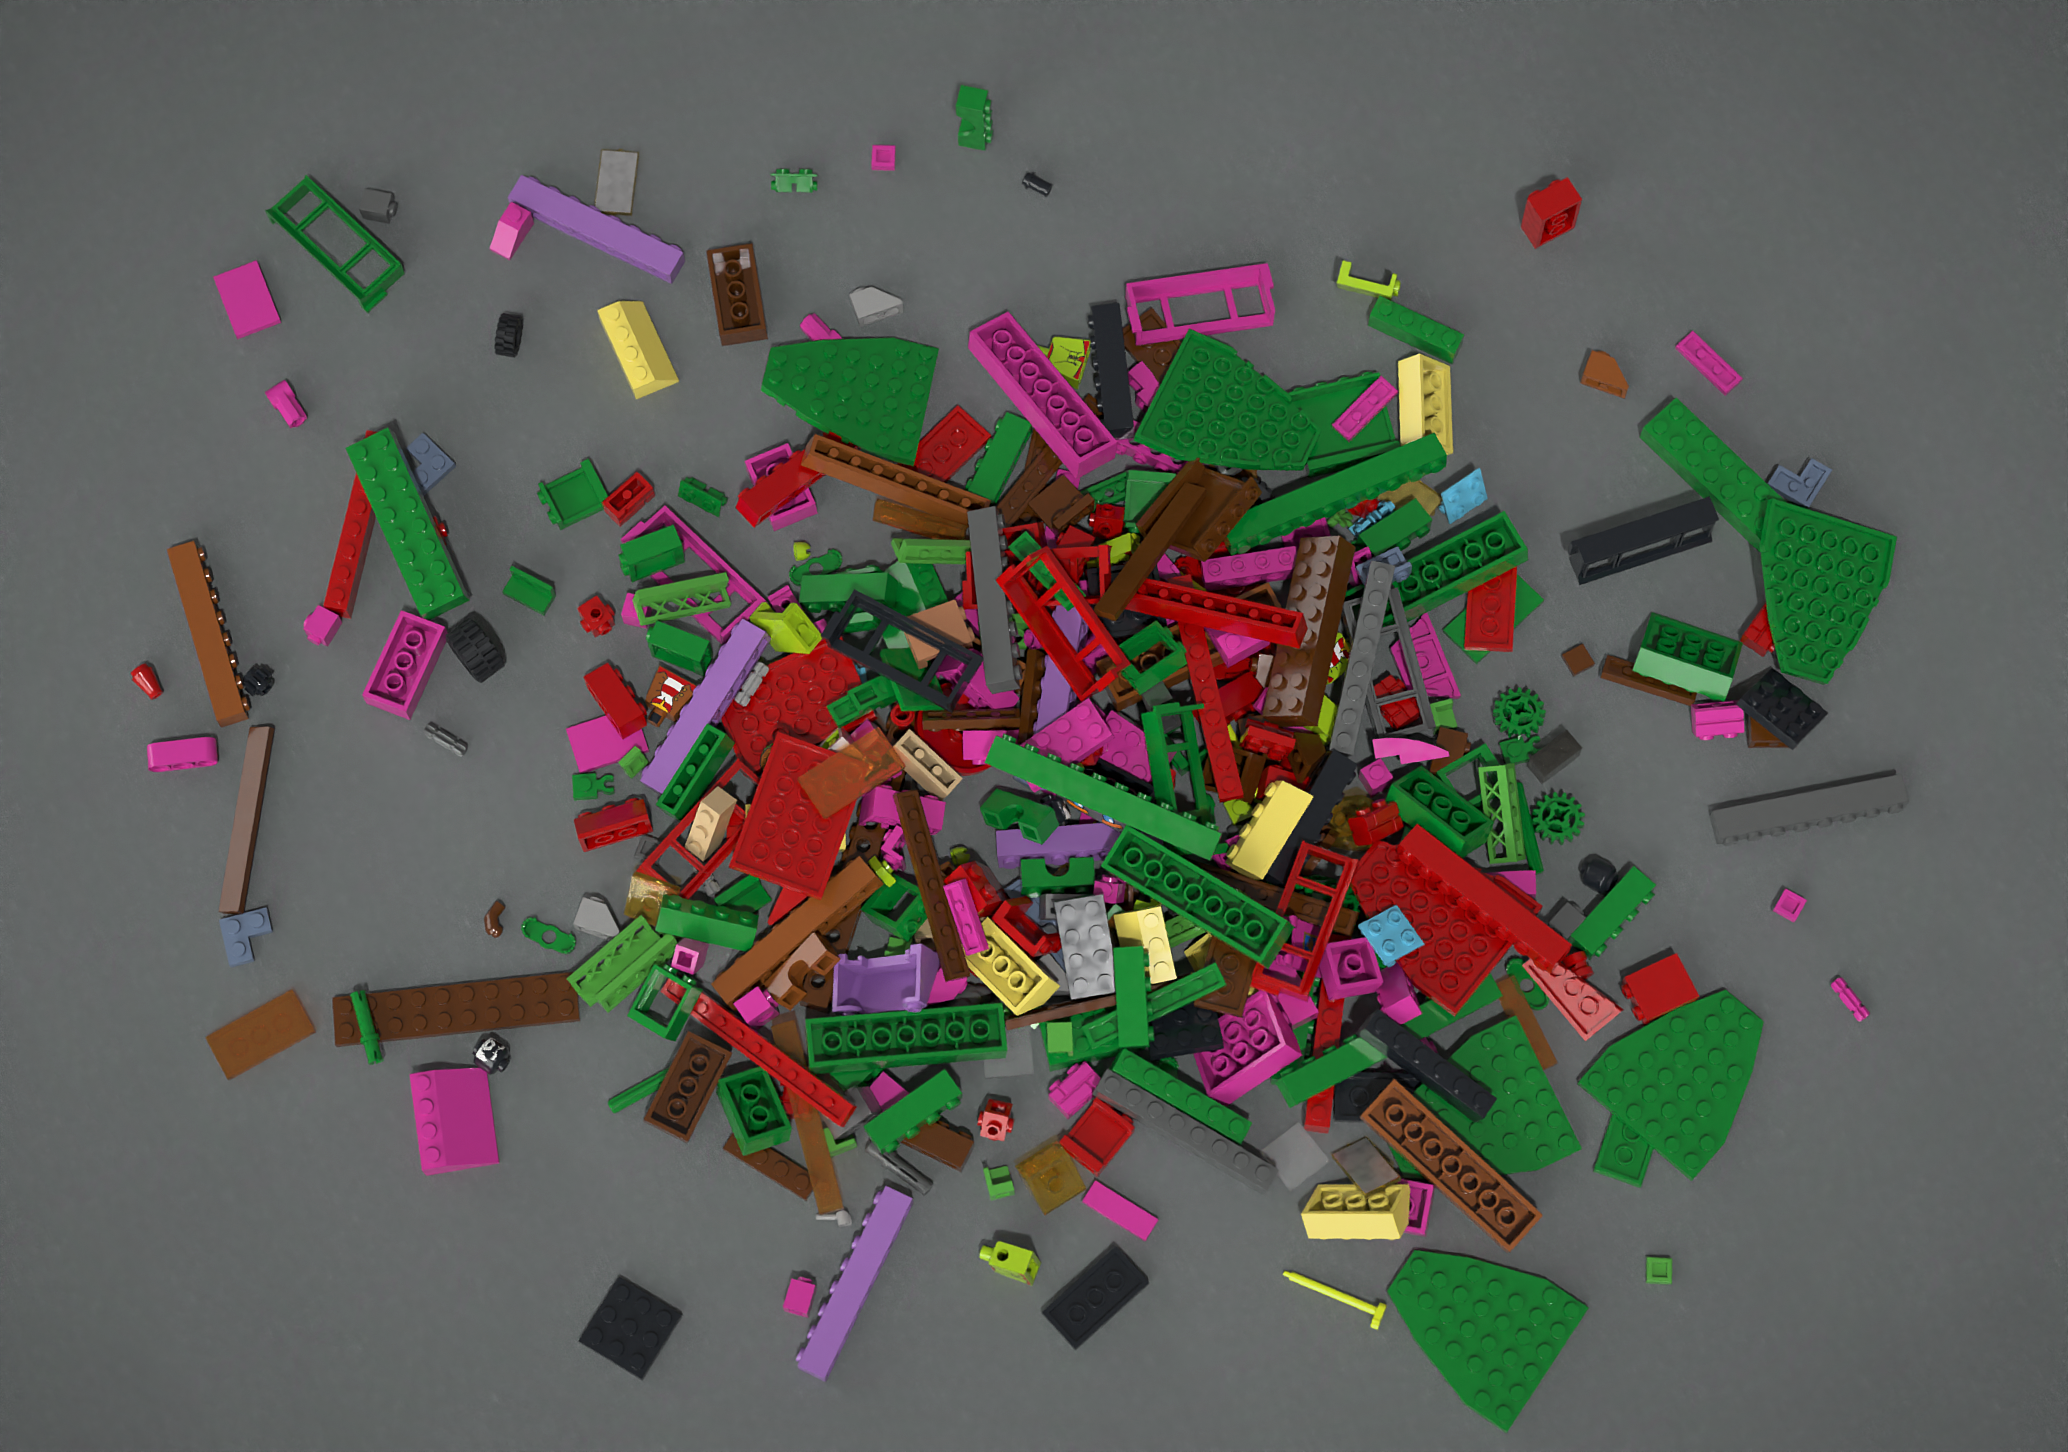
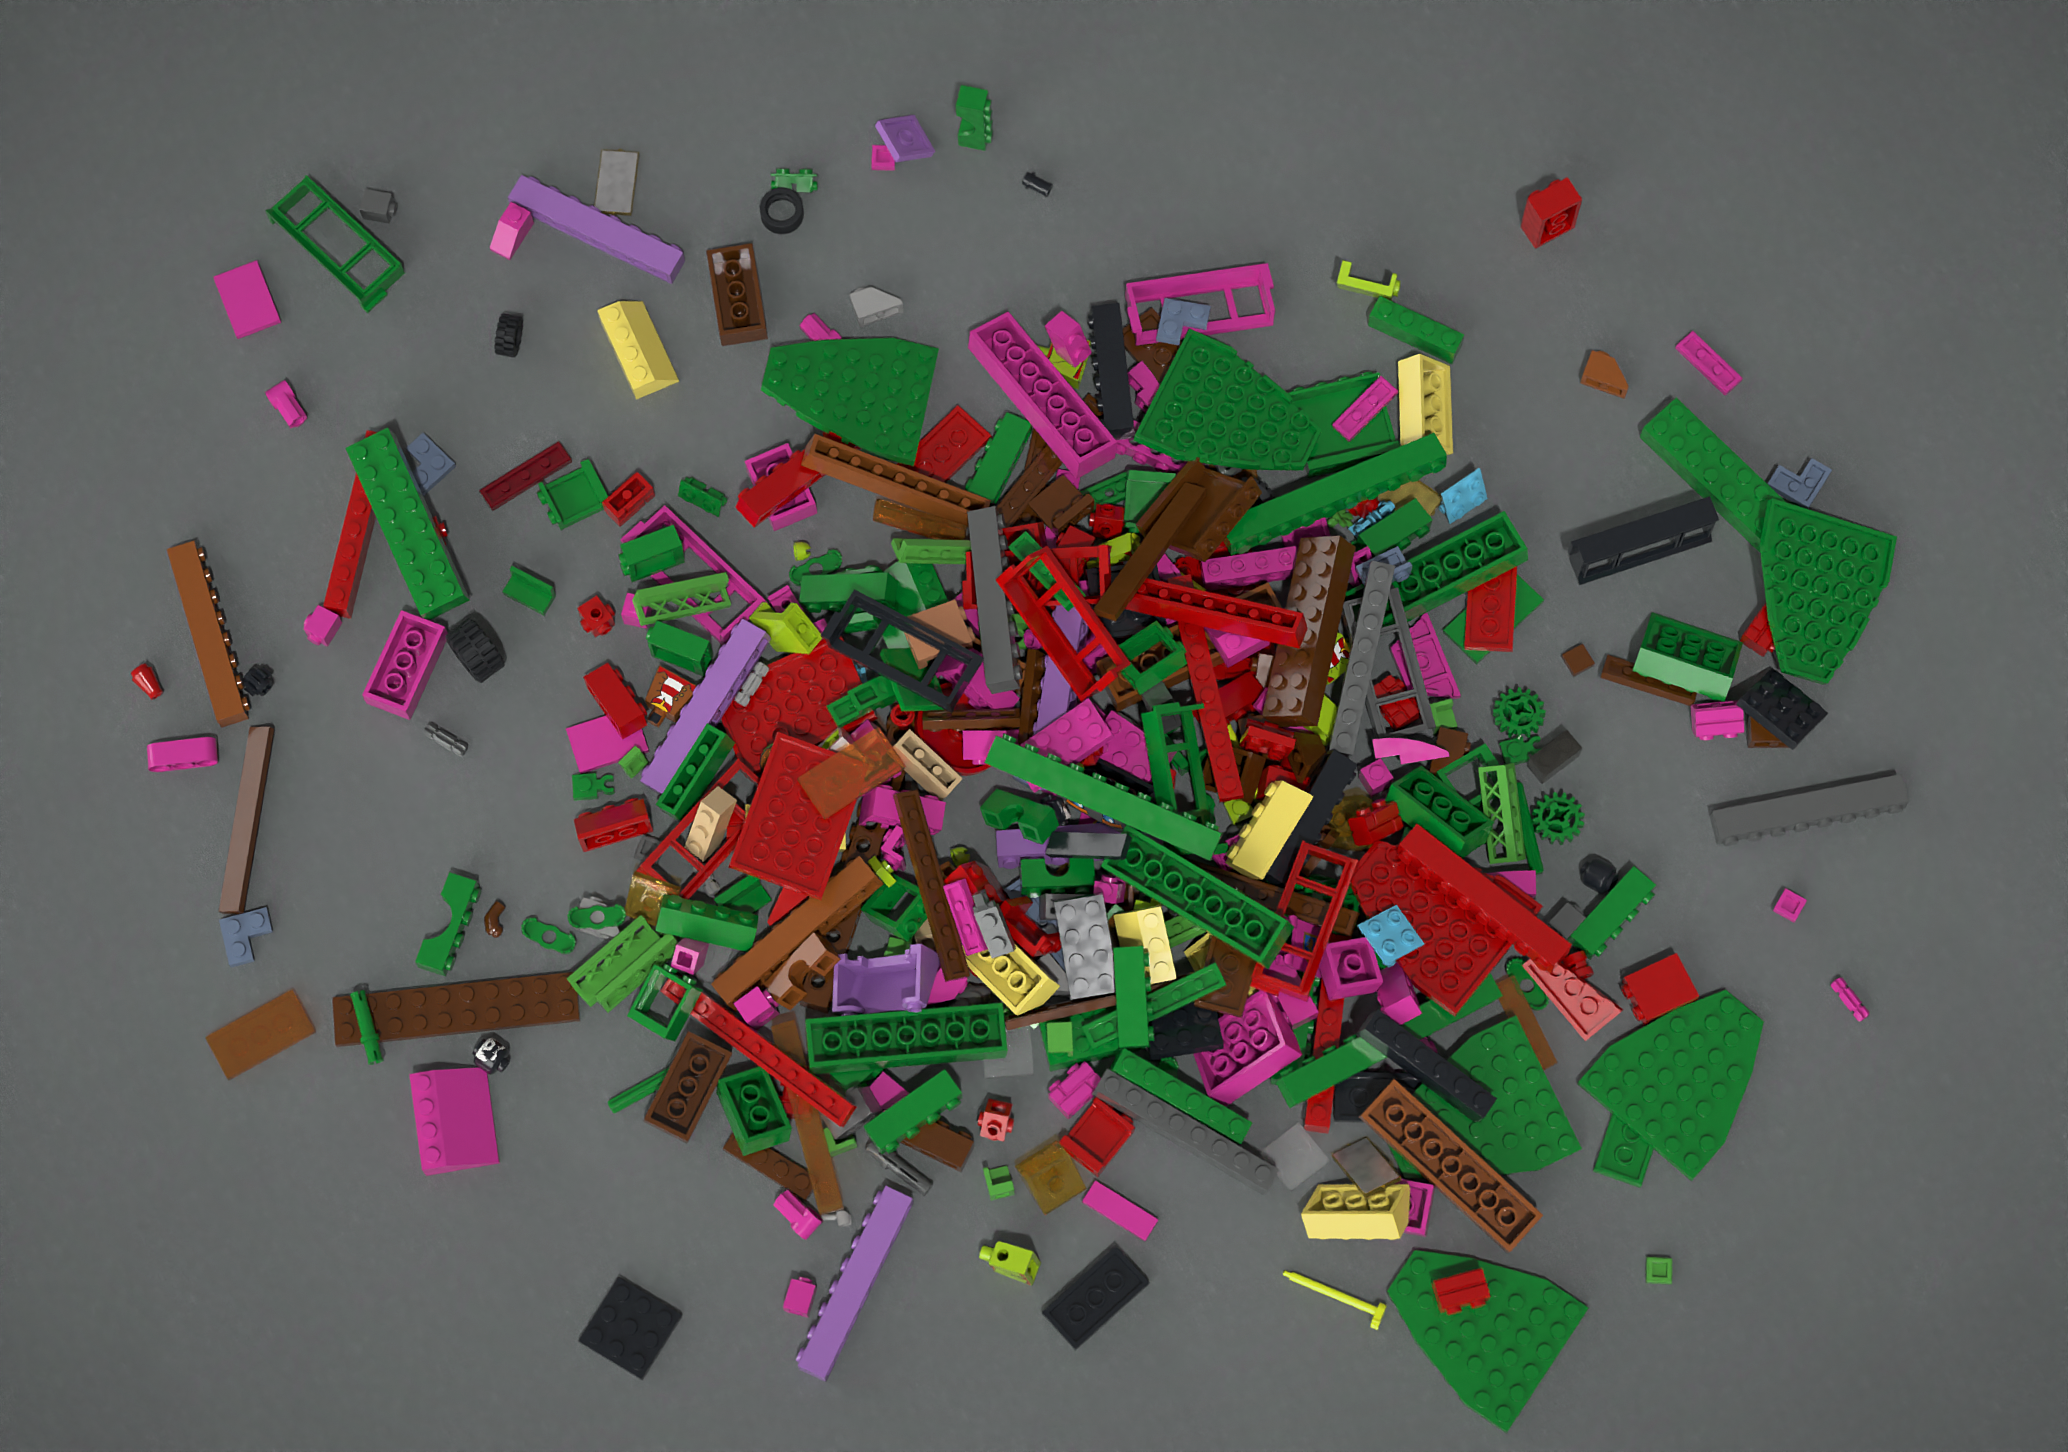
(438, 953): none -> green arch
(525, 476): none -> dark red tile
(581, 917): none -> green piece
(777, 195): none -> black tyre
(802, 1218): none -> dark pink piece
(905, 138): none -> medium lavender plate
(992, 925): none -> hinge
(1068, 339): none -> dark pink brick
(1088, 845): none -> tile
(1179, 314): none -> sand blue plate
(1461, 1291): none -> red brick

